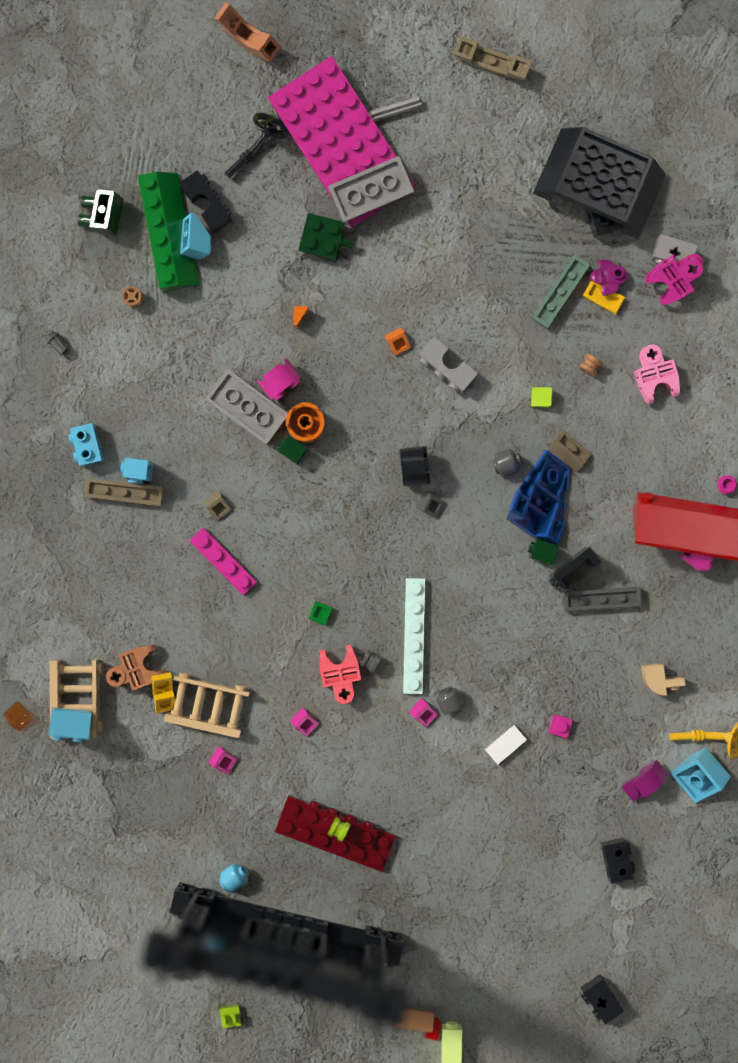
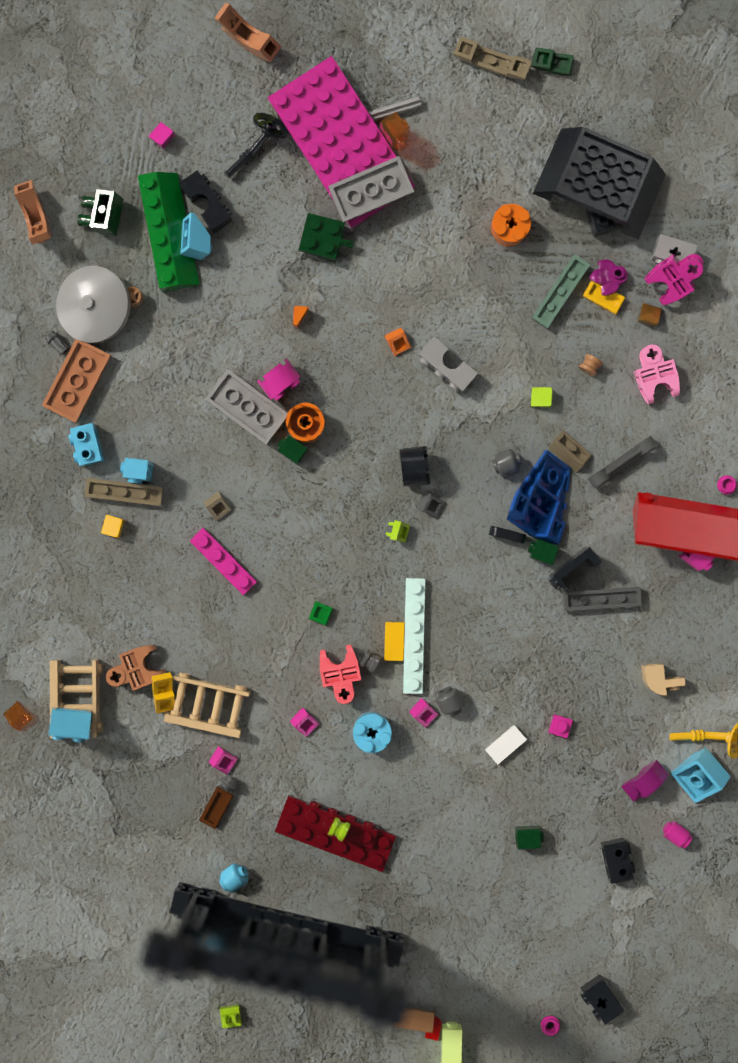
(33, 211): none -> nougat arch
(76, 380): none -> nougat plate
(93, 304): none -> light grey dish
(112, 526): none -> yellow slope
(162, 135): none -> dark pink slope
(216, 807): none -> reddish brown tile
(228, 783): none -> dark grey plate
(382, 735): none -> medium azure brick
(394, 641): none -> yellow tile
(395, 131): none -> clear orange brick
(399, 531): none -> lime tile
(500, 225): none -> orange brick
(507, 534): none -> black beam
(528, 837): none -> dark green brick
(552, 62): none -> dark green slope
(553, 1030): none -> dark pink plate
(621, 462): none -> dark grey piece
(649, 314): none -> pearl gold slope
(677, 834): none -> dark pink brick

